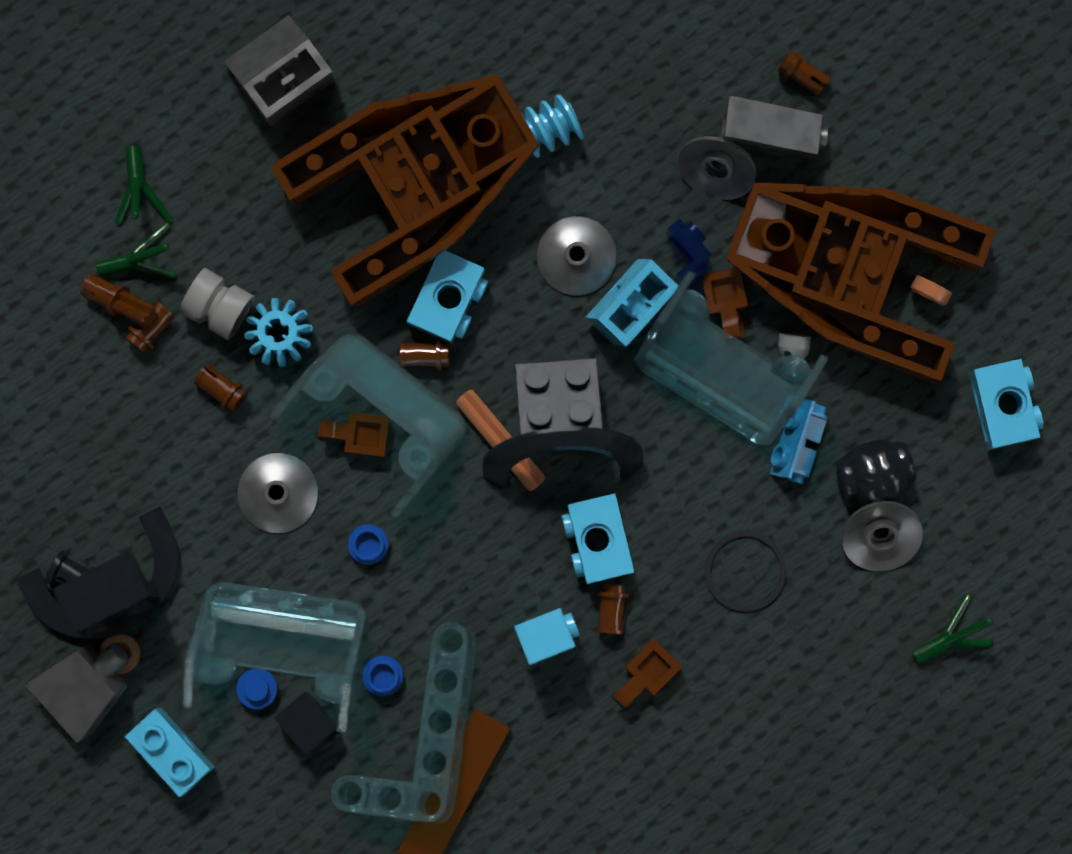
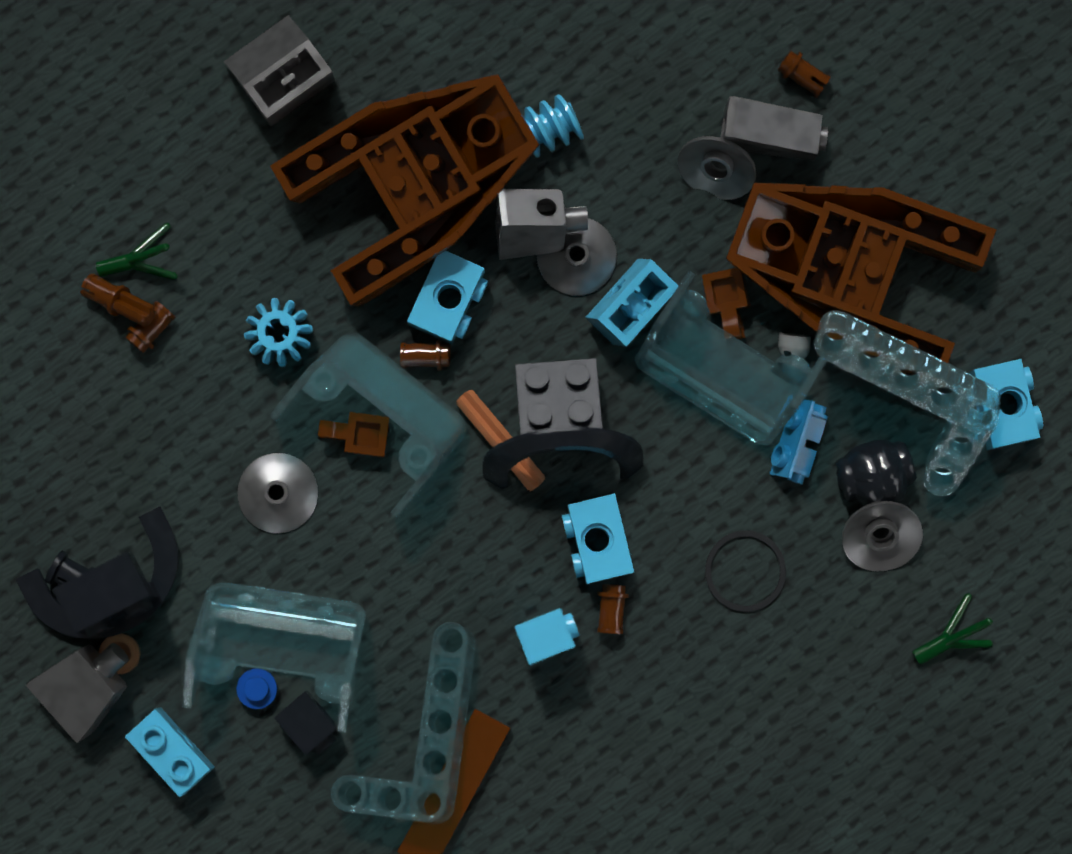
(132, 192): dark green plant -> none
(217, 304): light grey wheel -> none
(221, 388): reddish brown pin -> none
(368, 544): blue plate -> none
(383, 675): blue plate -> none
(534, 222): none -> flat silver torso
(649, 670): reddish brown plate -> none
(689, 241): clear blue bracket -> none
(919, 390): none -> clear light blue beam
(931, 291): nougat tile -> none

